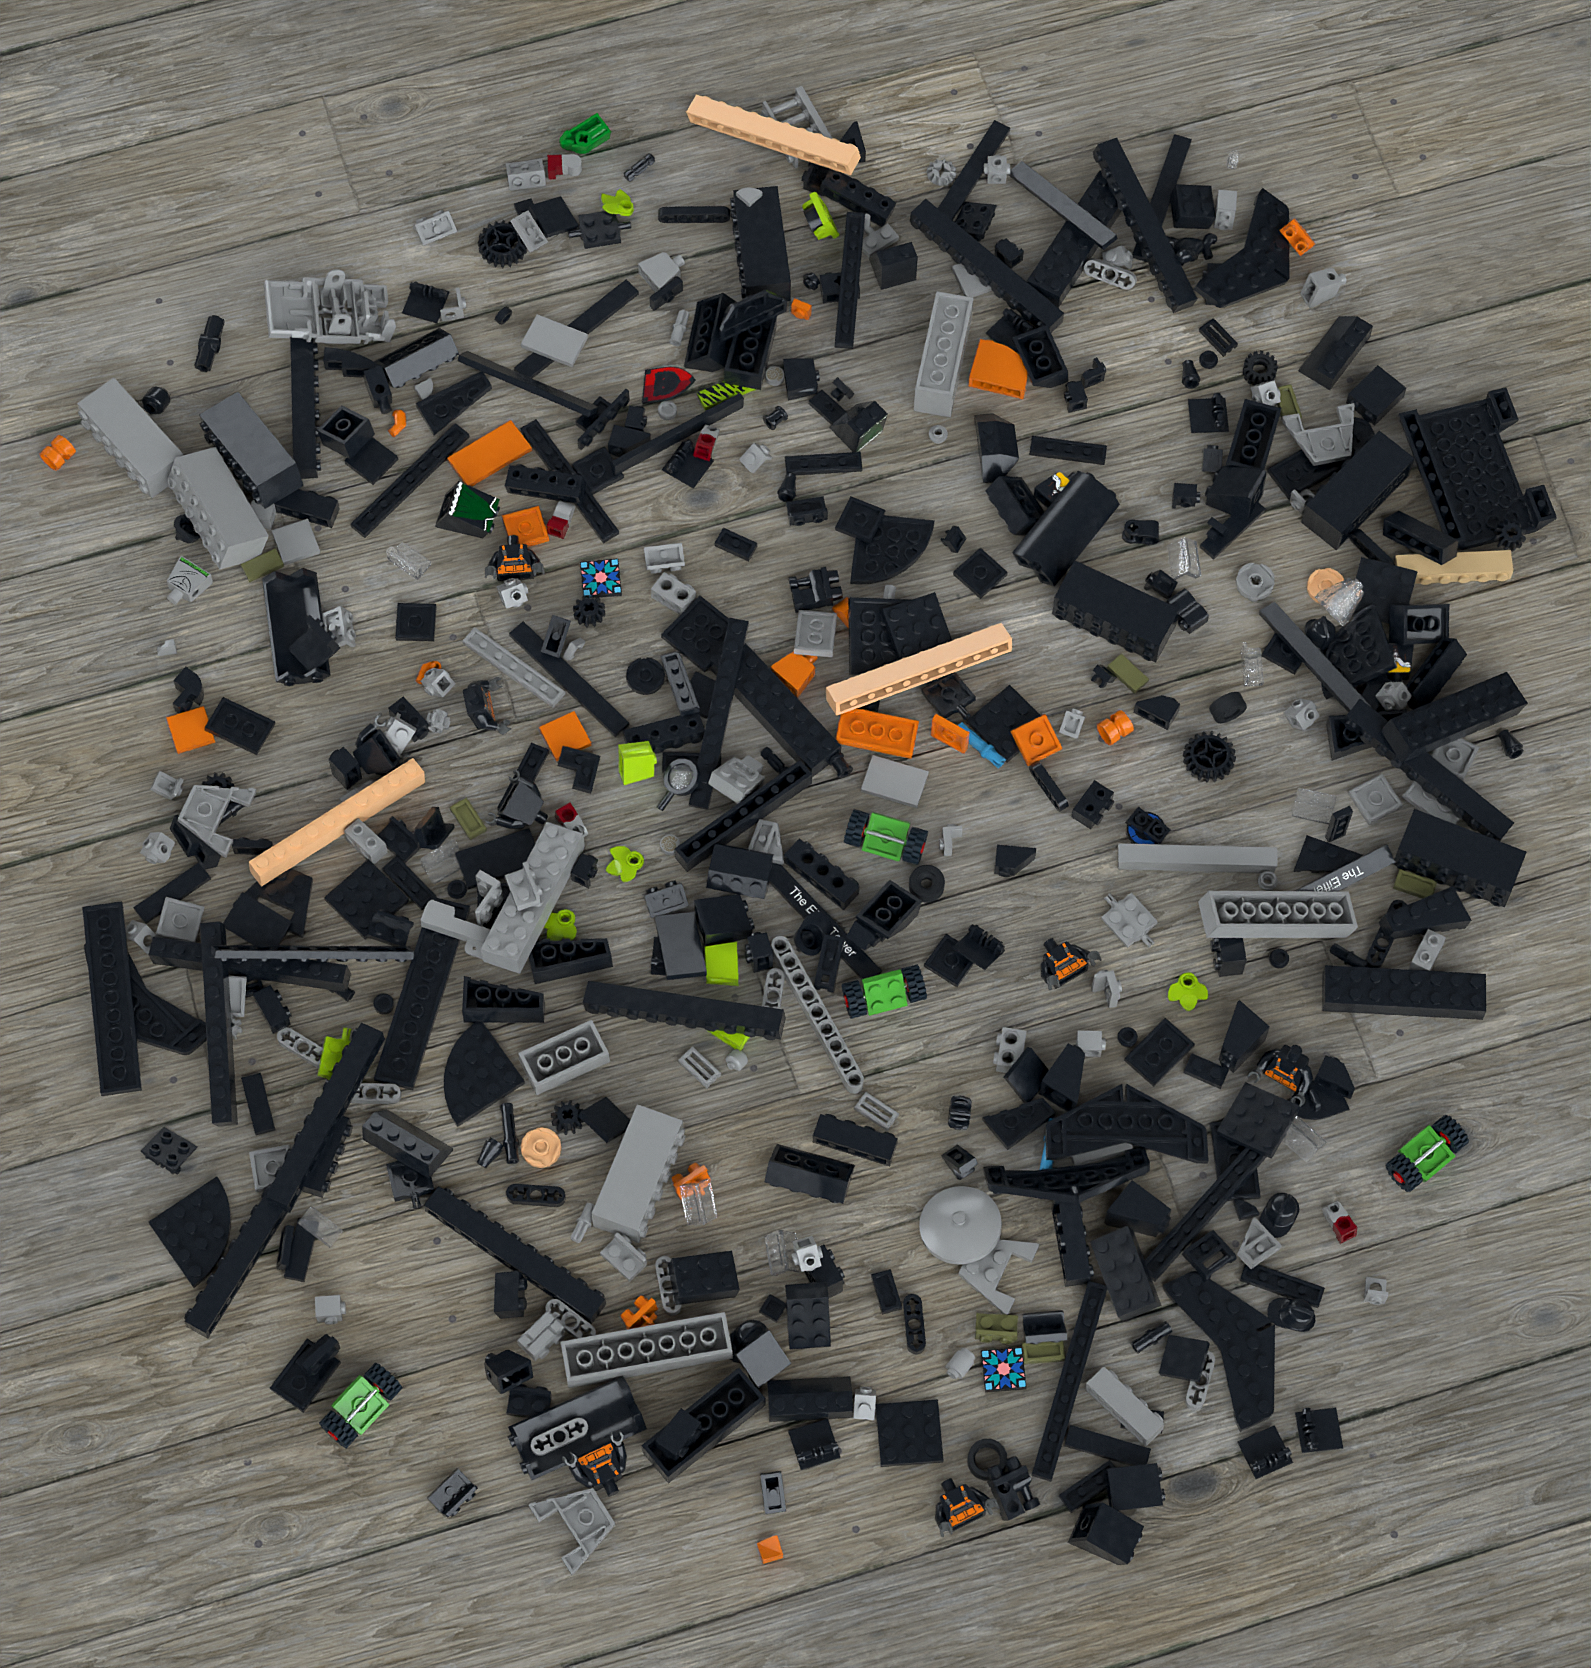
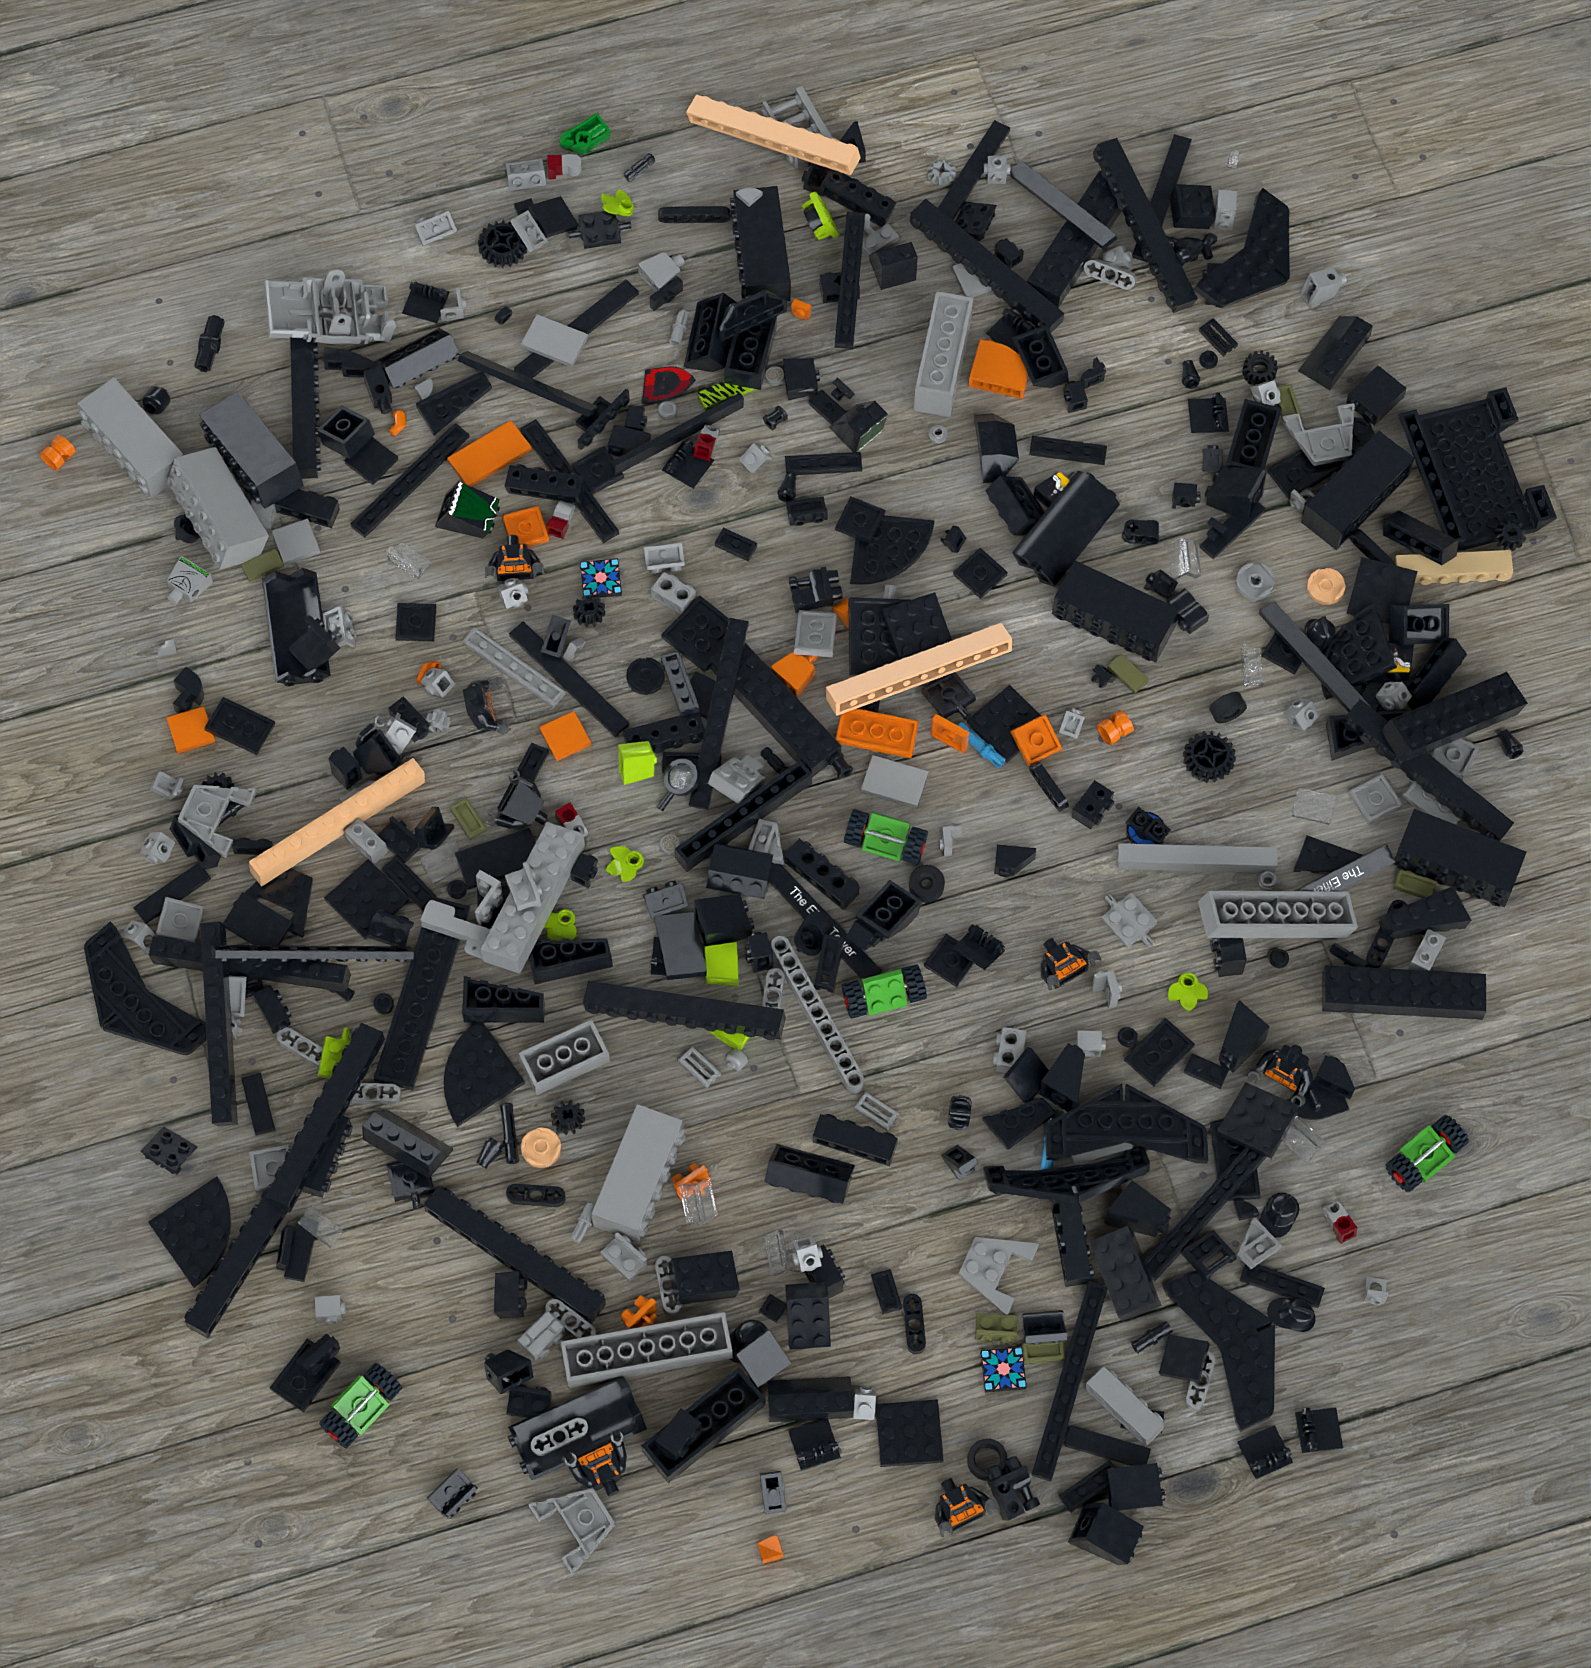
(112, 999): black plate -> none
(583, 763): black plate -> none
(605, 1119): black tile -> none
(811, 281): black plate -> none
(960, 1225): light grey dish -> none
(960, 1363): light grey brick -> none
(1158, 710): black slope -> none
(1297, 237): orange hips -> none
(1339, 824): black tile -> none
(1341, 599): clear cone -> none

